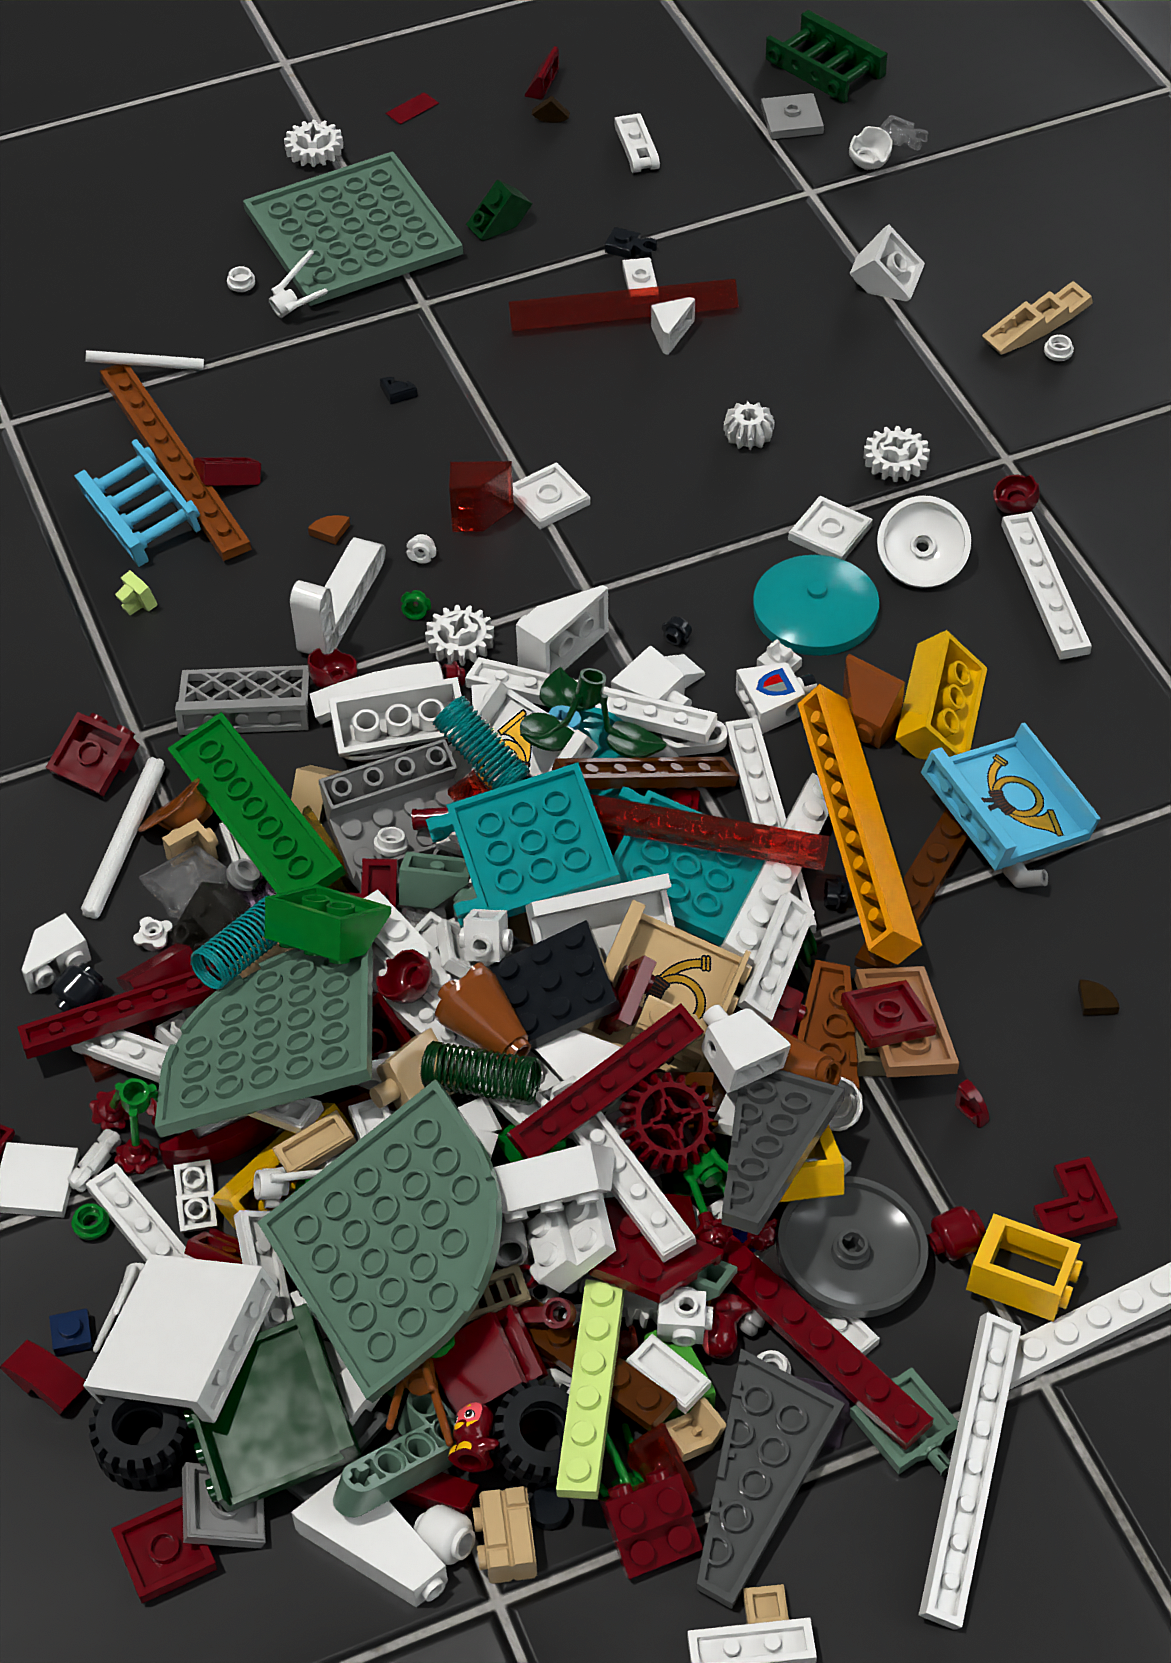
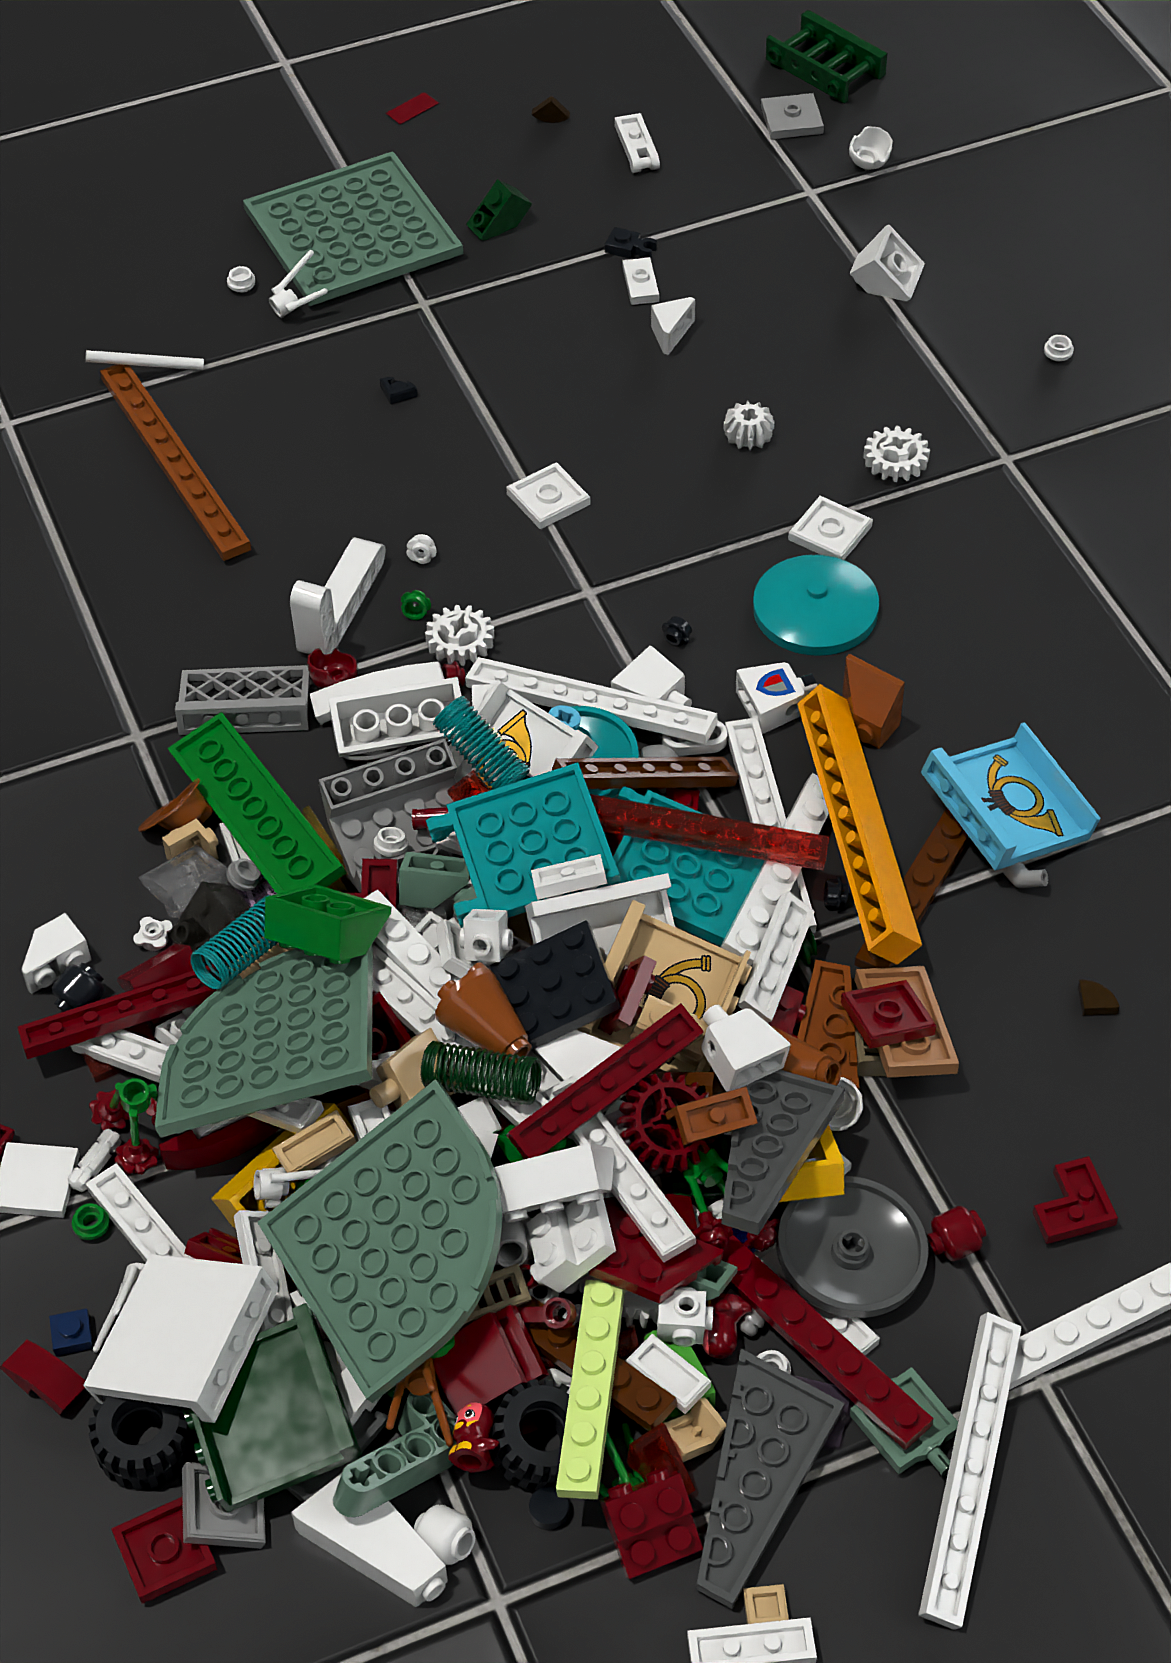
(93, 752): dark red plate -> none
(123, 524): medium azure fence -> none
(123, 838): white axle -> none
(135, 594): yellowish green tile -> none
(194, 1196): white slope -> none
(228, 470): dark red slope -> none
(307, 789): tan slope -> none
(313, 143): white gear -> none
(329, 528): dark orange tile -> none
(406, 977): dark red hair -> none
(442, 1490): dark red slope -> none
(480, 494): clear red slope -> none
(507, 1535): tan brick -> none
(544, 75): dark red slope -> none
(560, 689): dark green plant -> none
(562, 630): white slope -> none
(569, 877): none -> white plate
(618, 304): clear red plate -> none
(690, 669): white slope -> none
(713, 1115): none -> dark orange panel
(779, 653): white tile -> none
(903, 131): clear plate -> none
(928, 522): white dish -> none
(941, 698): yellow slope -> none
(971, 1103): dark red tile -> none
(1016, 494): dark red hair -> none
(1016, 1288): yellow window -> none
(1037, 320): tan slope -> none
(1046, 586): white plate -> none

